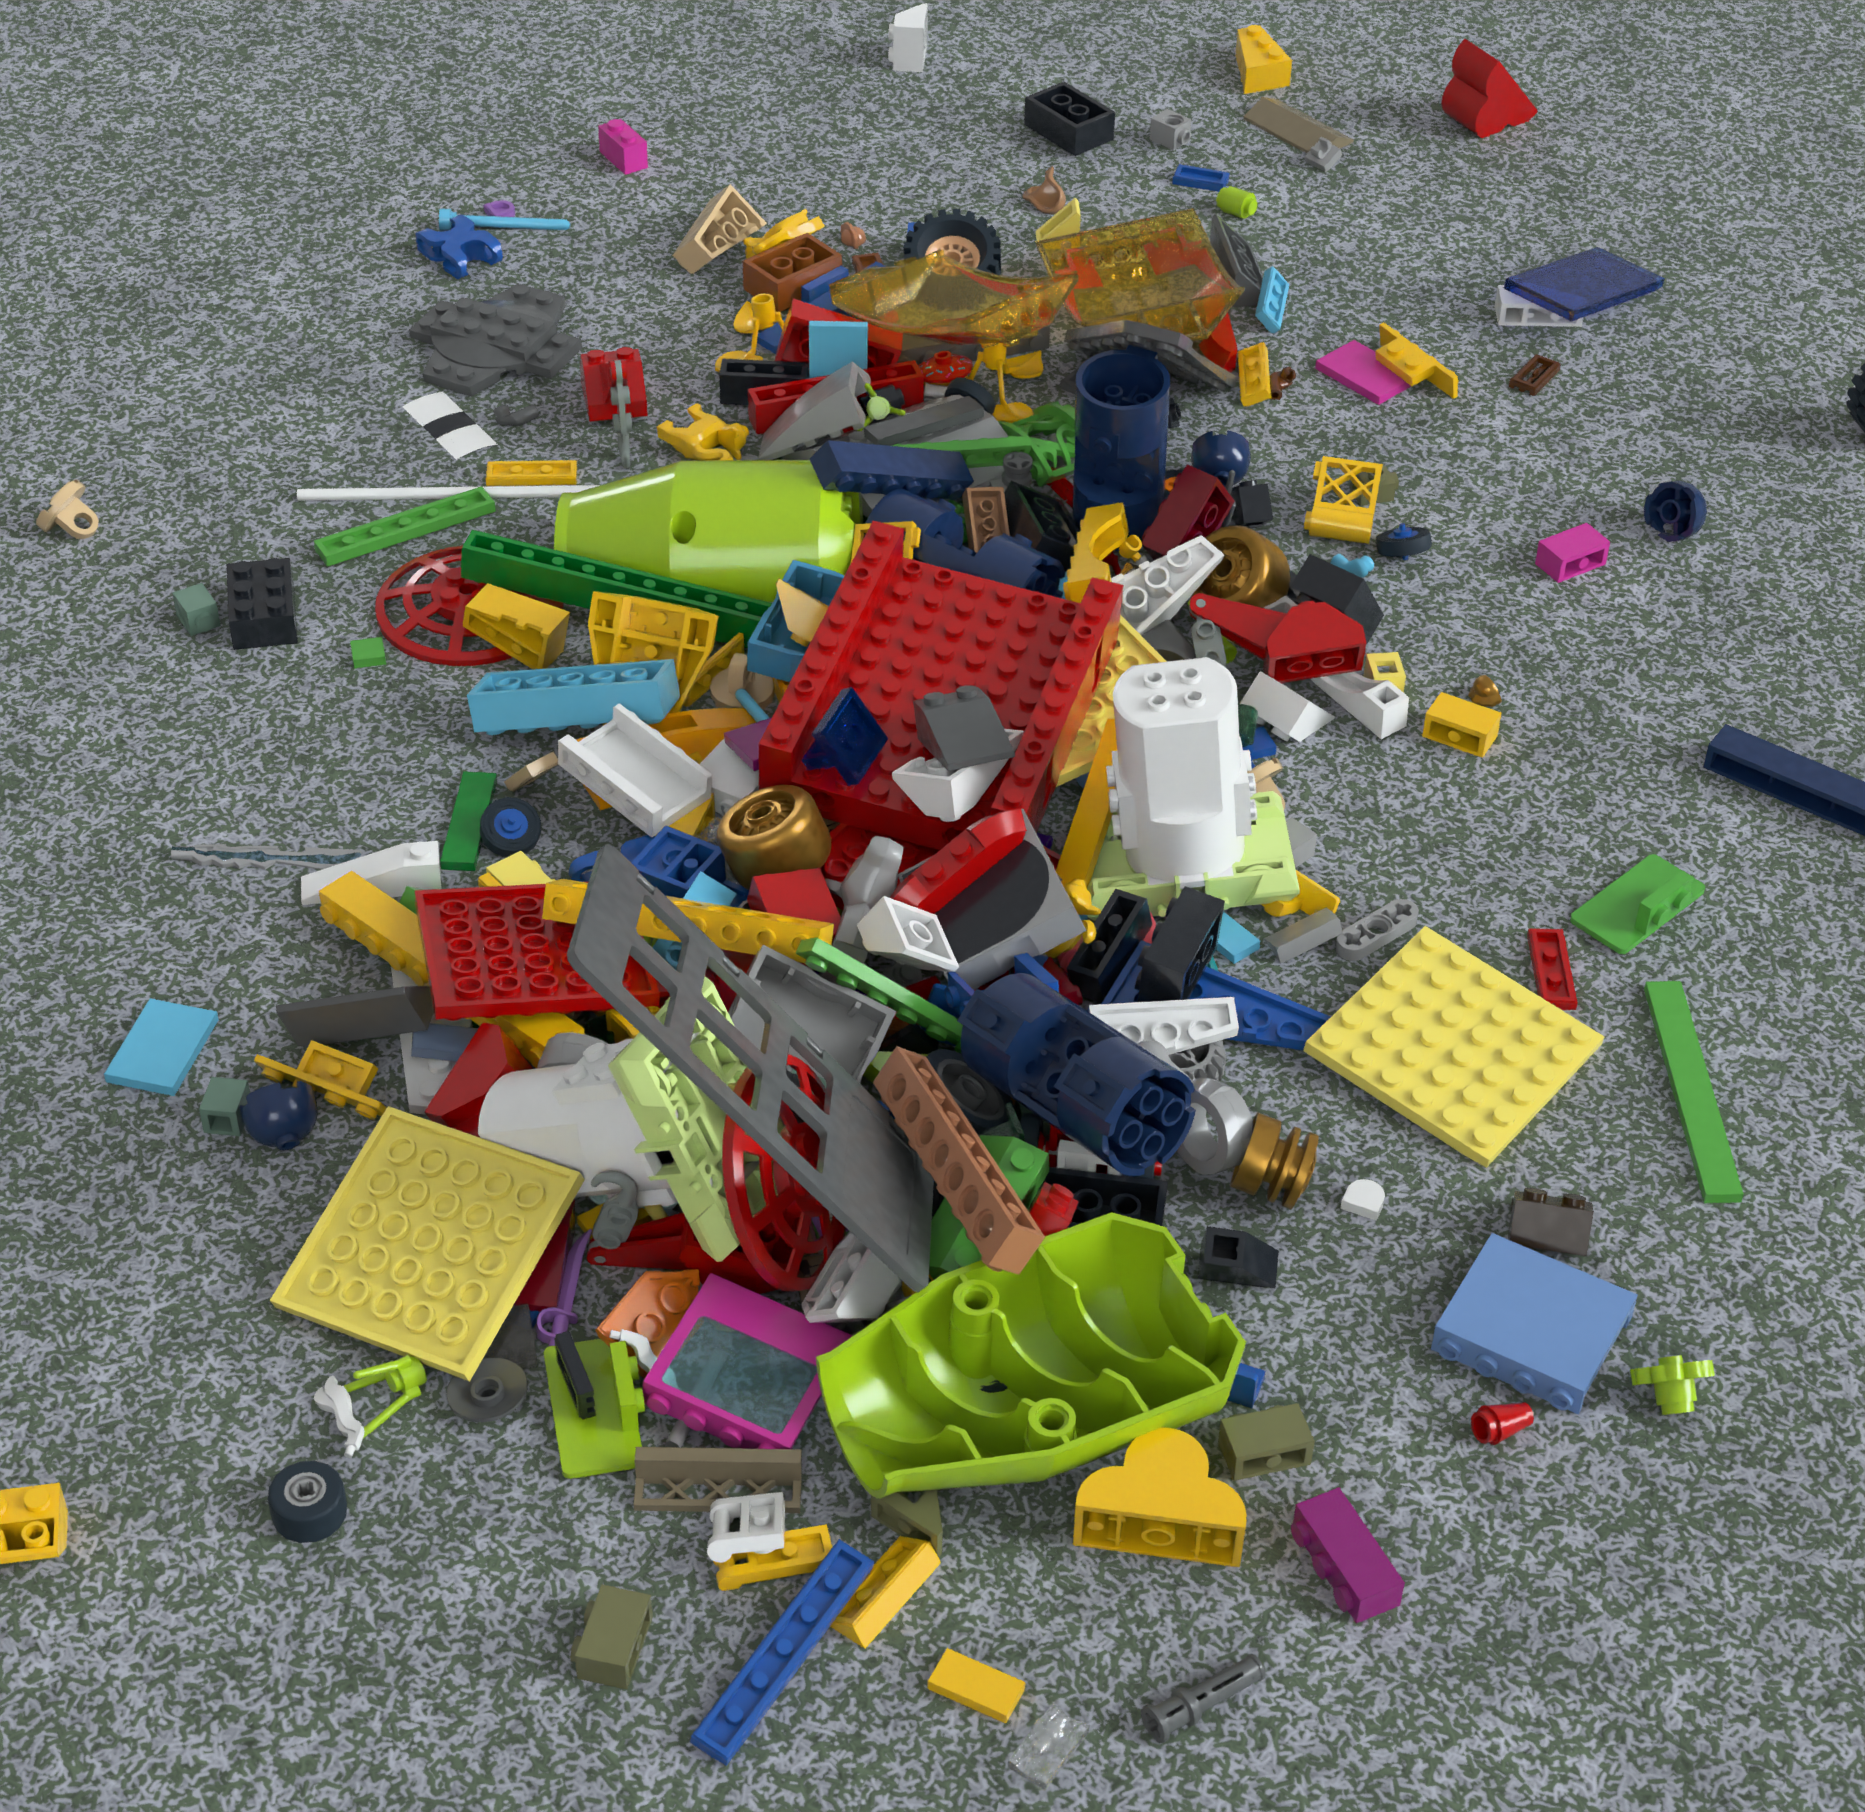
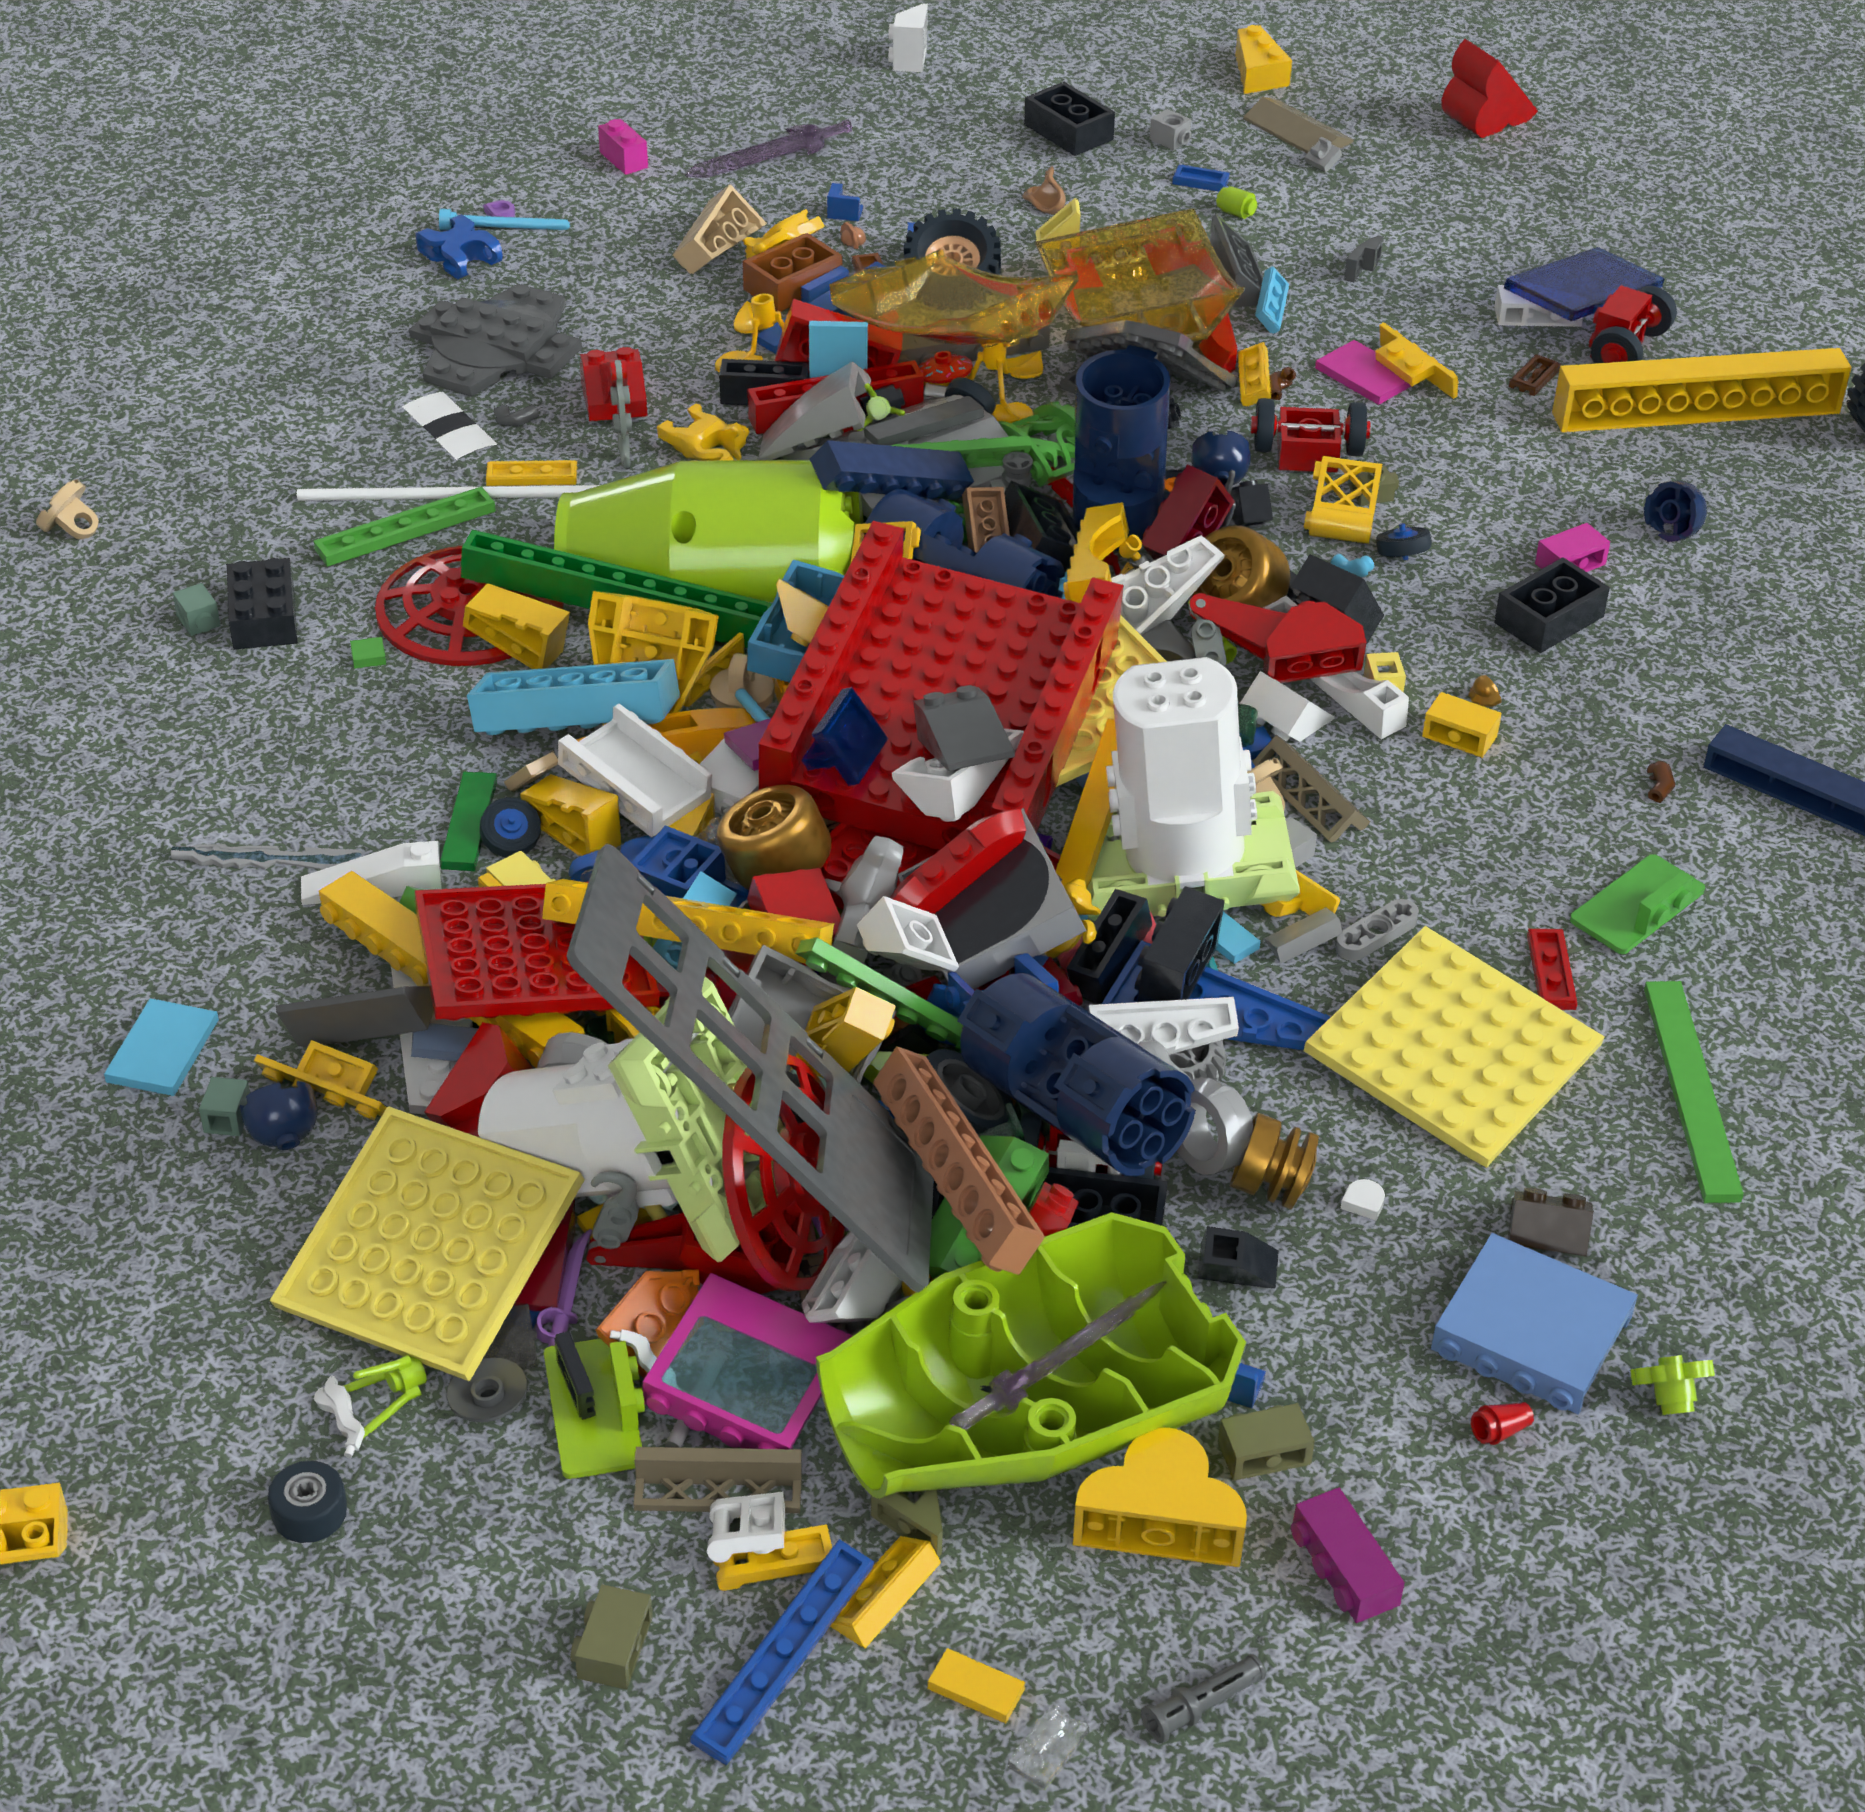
(575, 813): none -> yellow wedge
(800, 137): none -> clear purple sword
(842, 206): none -> blue panel
(849, 1026): none -> yellow wedge
(1010, 1388): none -> sword
(1309, 433): none -> brick
(1318, 784): none -> dark tan fence
(1364, 257): none -> dark grey slope
(1551, 605): none -> black brick
(1627, 319): none -> brick
(1665, 781): none -> reddish brown arm
(1700, 389): none -> yellow brick

